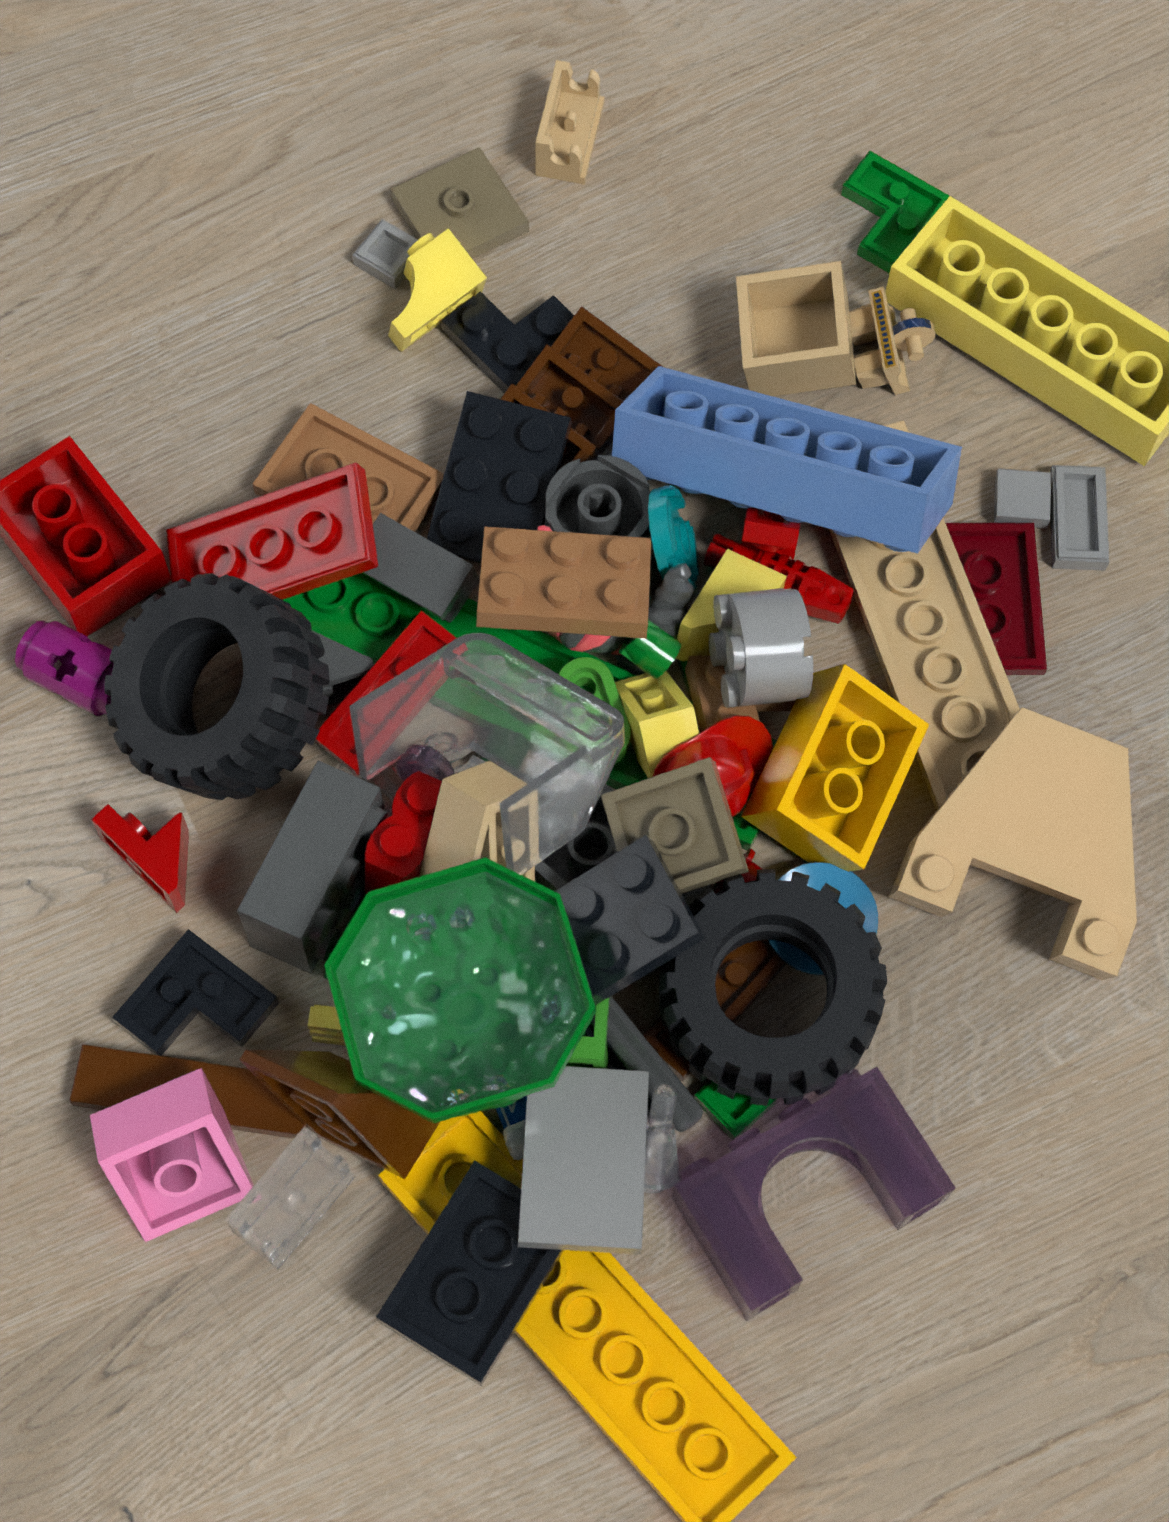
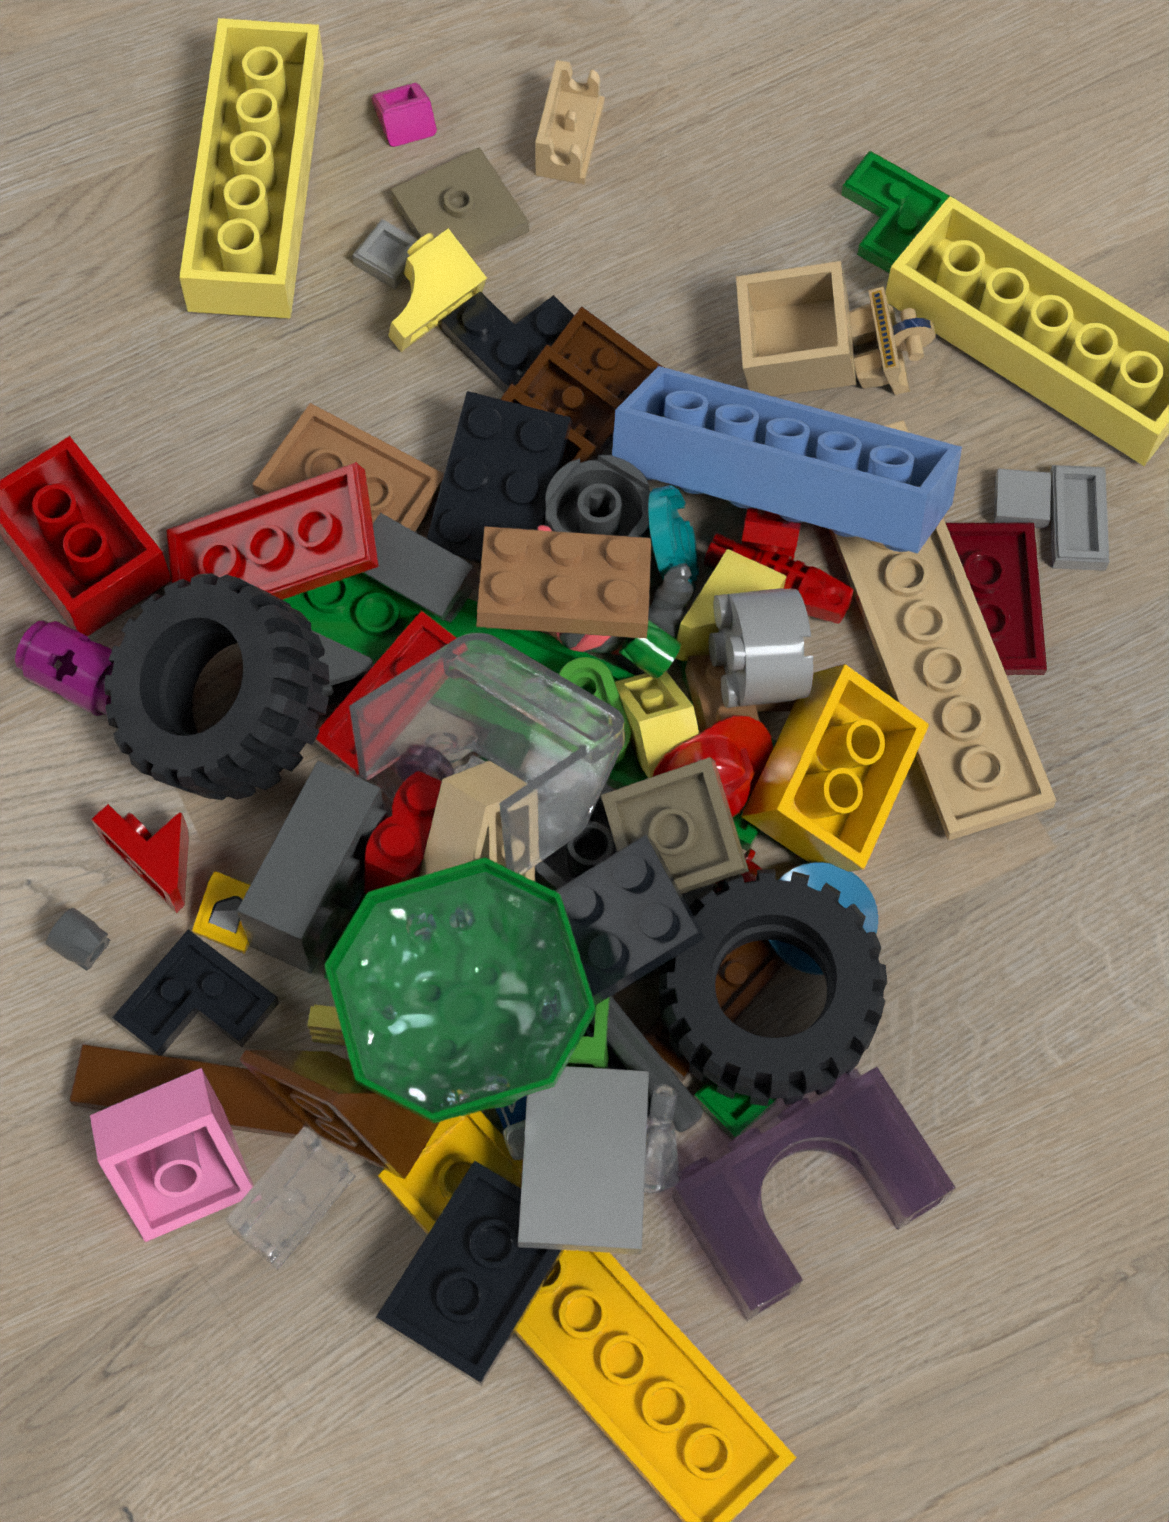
(78, 938): none -> dark grey hose
(218, 913): none -> yellow slope
(252, 169): none -> light yellow brick
(405, 114): none -> dark pink slope
(1049, 815): tan wedge -> none

